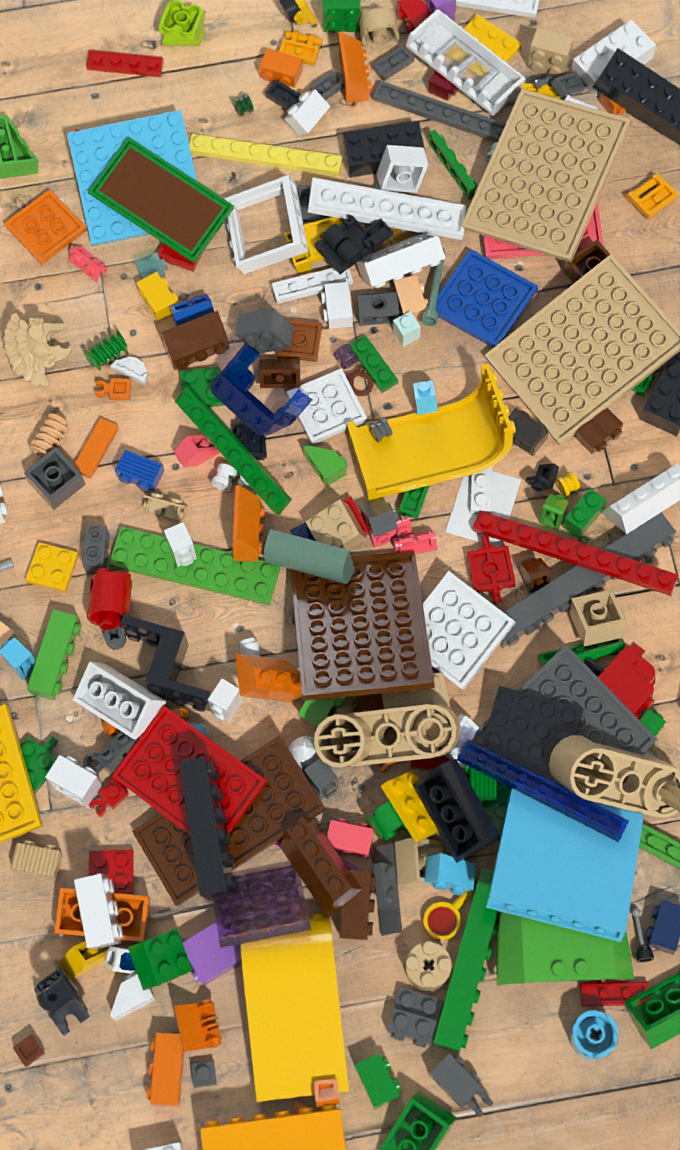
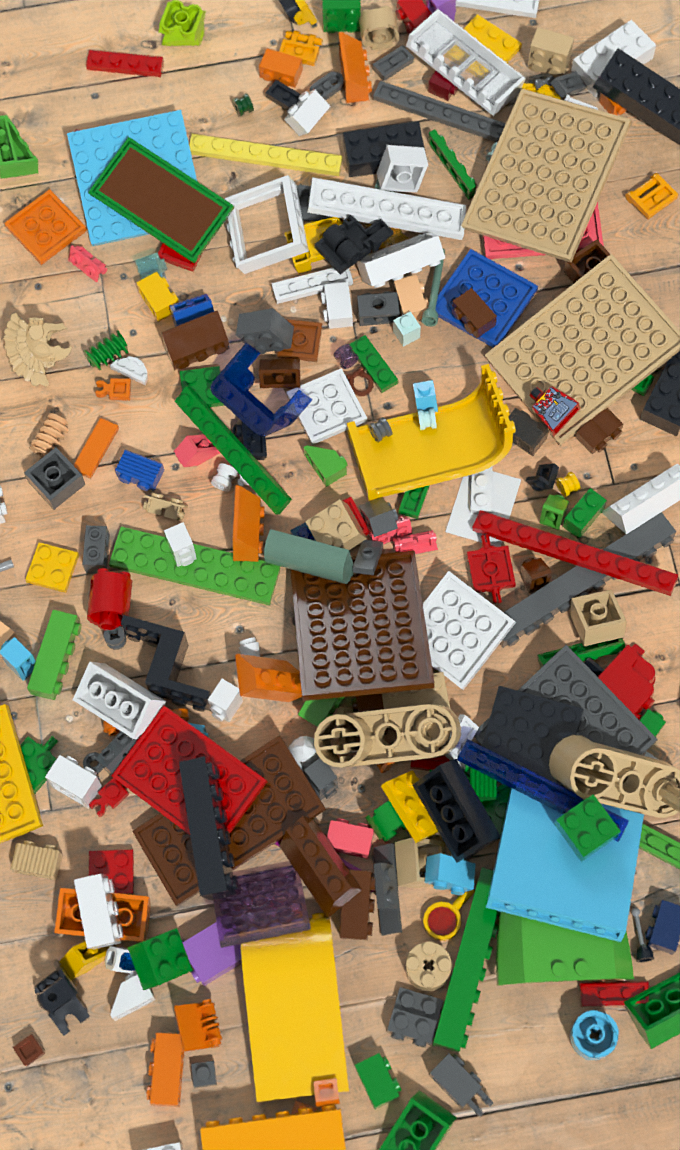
(368, 557): none -> dark grey plate
(427, 419): none -> light aqua wheel
(473, 313): none -> reddish brown brick
(553, 408): none -> torso
(587, 827): none -> green brick

